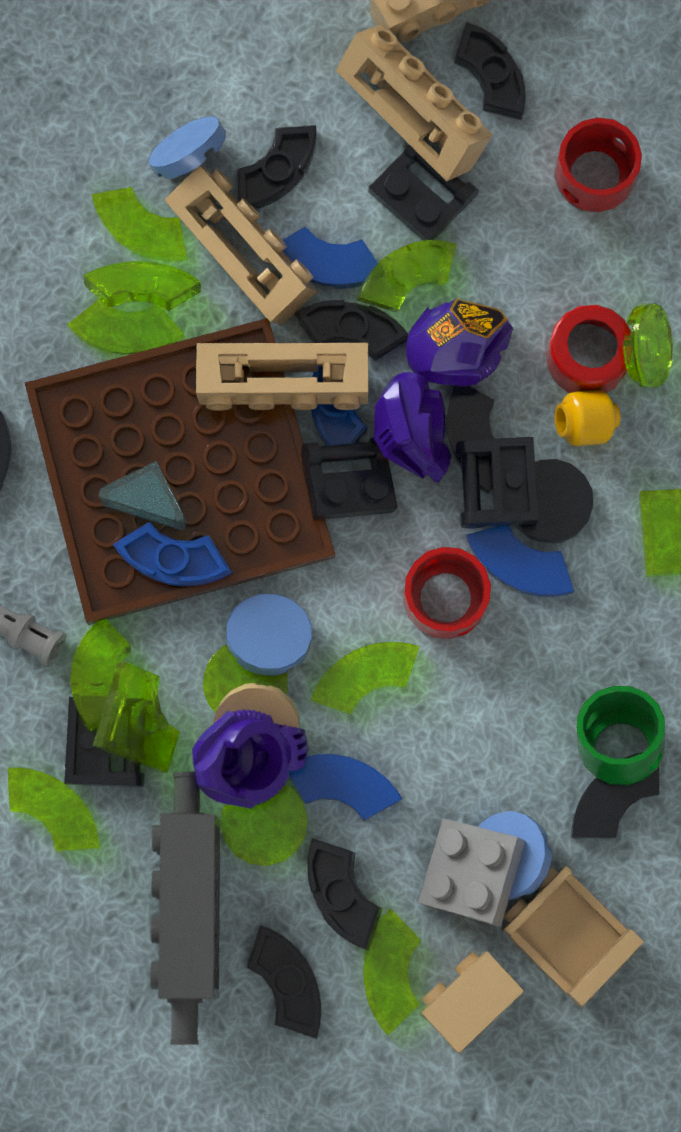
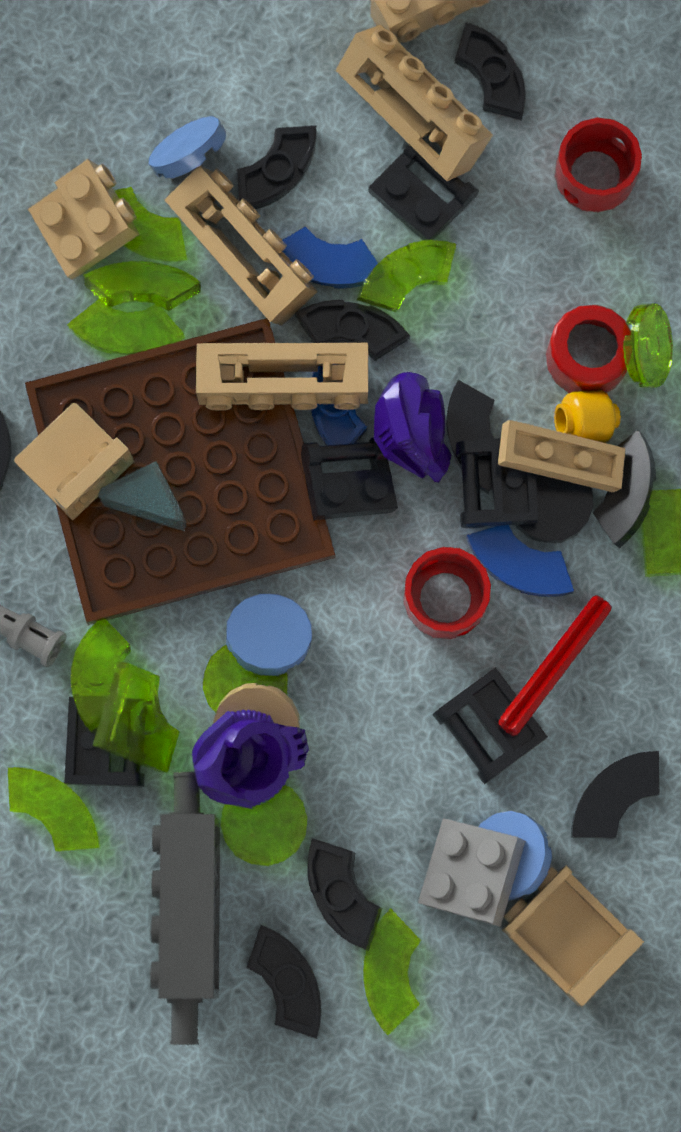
(73, 460): none -> tan bracket
(84, 218): none -> tan plate
(172, 560): blue tile -> none
(346, 781): blue tile -> none
(363, 672): clear neon green tile -> none
(457, 343): dark purple helmet -> none
(470, 1000): tan brick -> none
(488, 701): none -> black plate
(554, 665): none -> red axle
(561, 456): none -> tan plate
(621, 706): green piece -> none
(626, 509): none -> black tile

